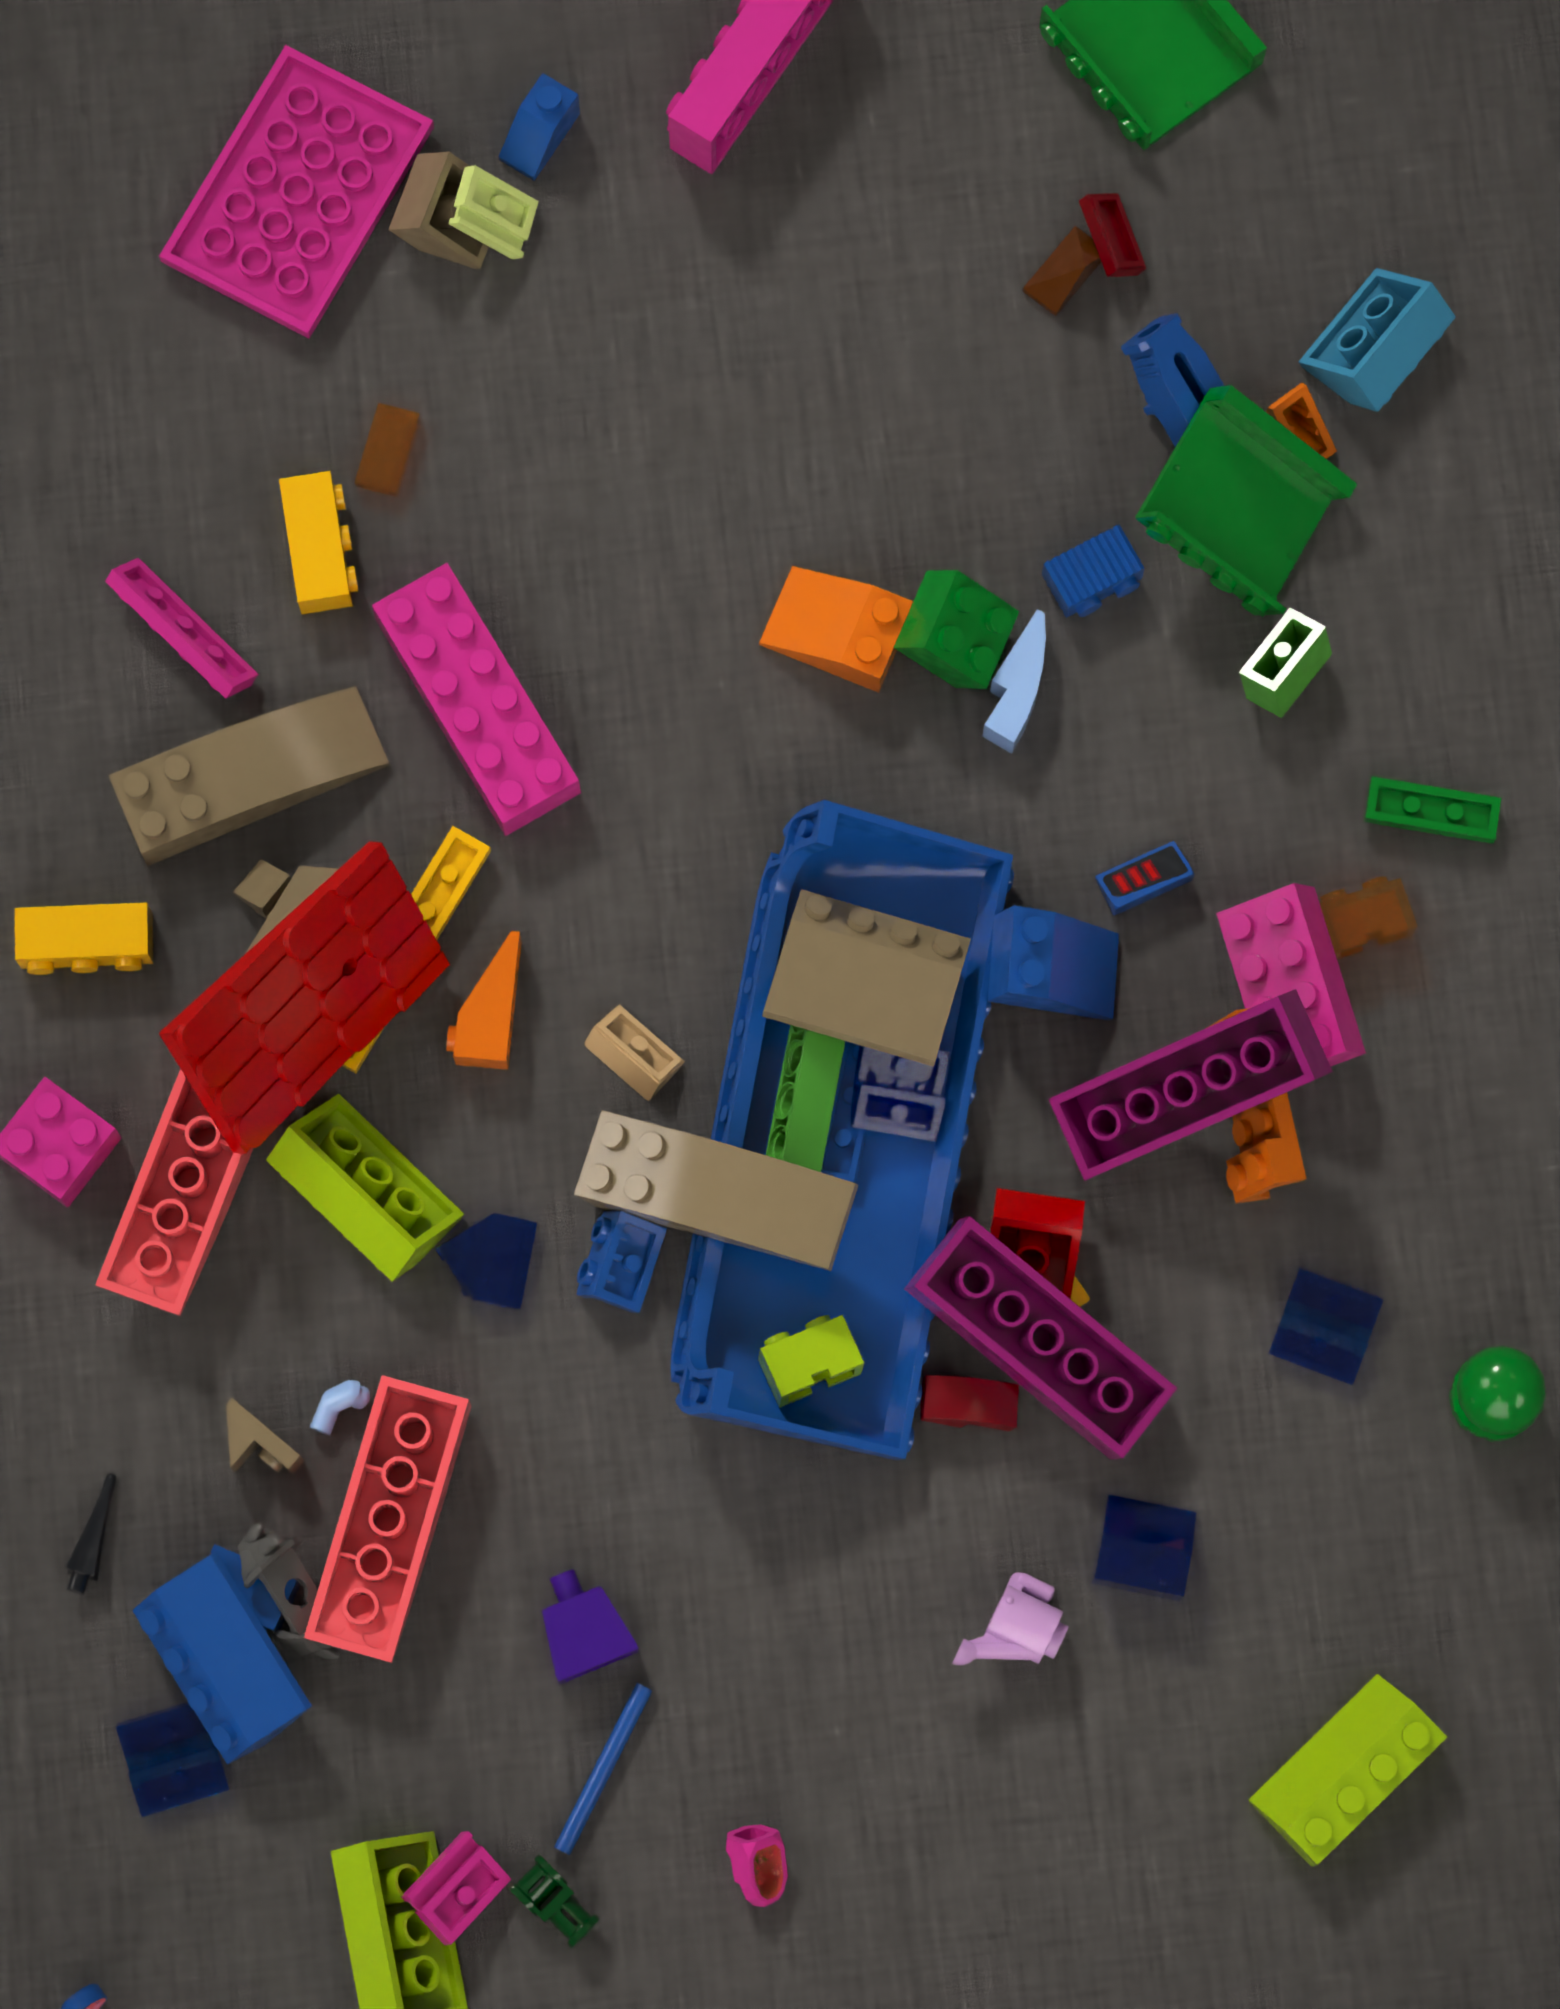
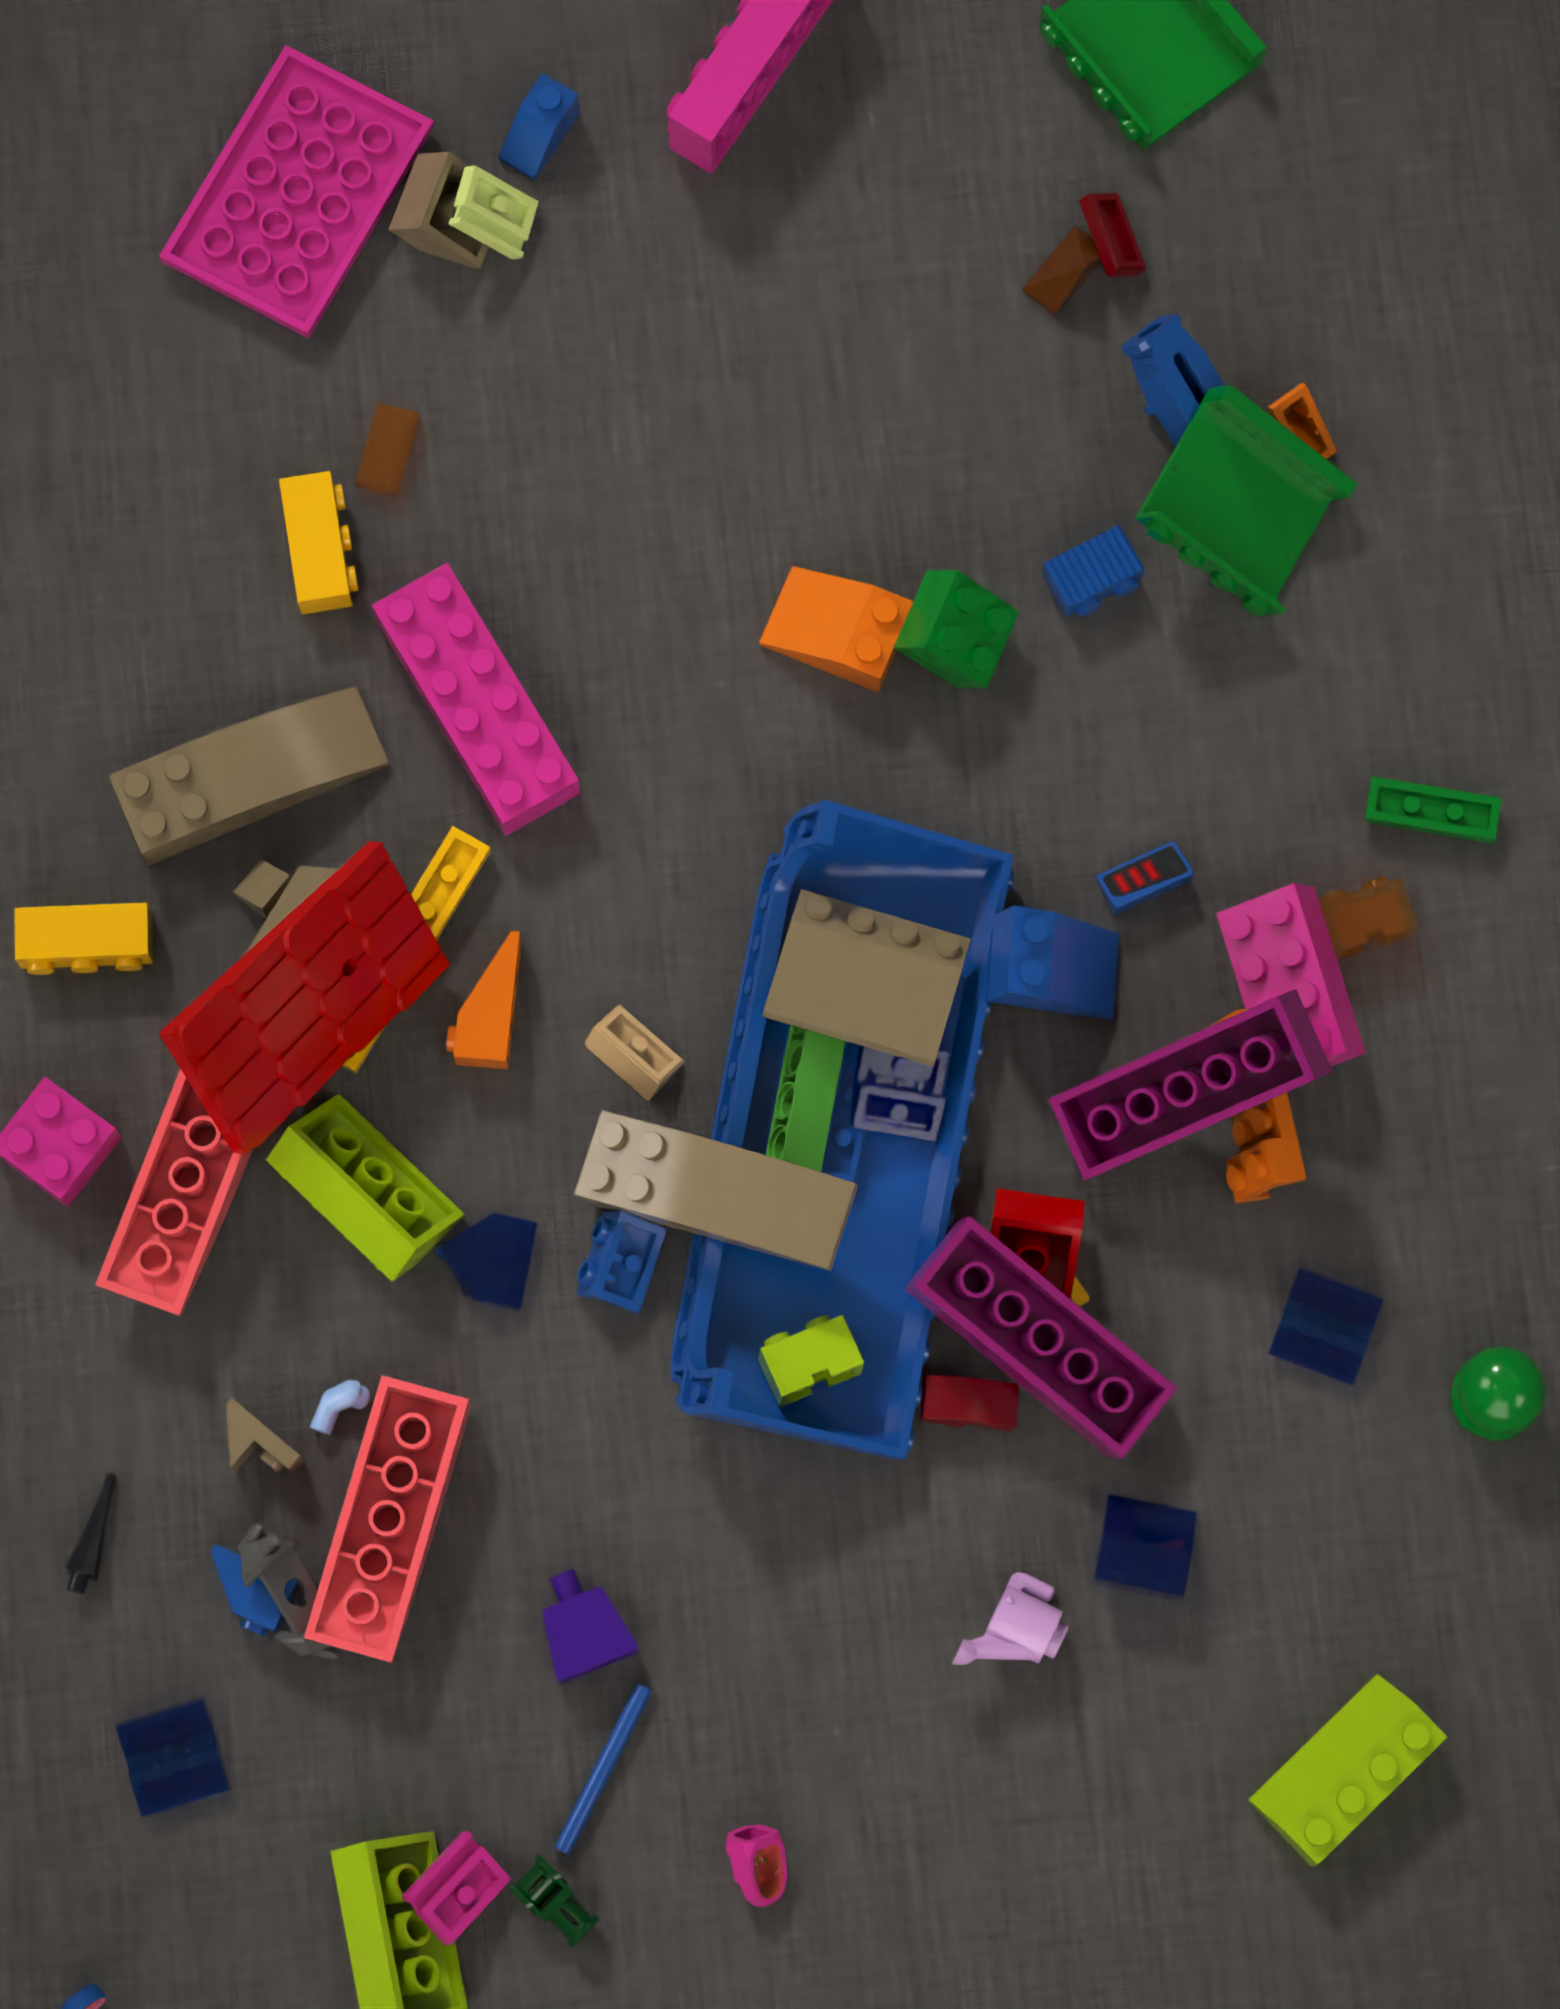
(181, 627): dark pink plate -> none
(222, 1658): blue slope -> none
(1017, 686): light blue slope -> none
(1285, 663): bright green brick -> none
(1378, 338): dark azure slope -> none

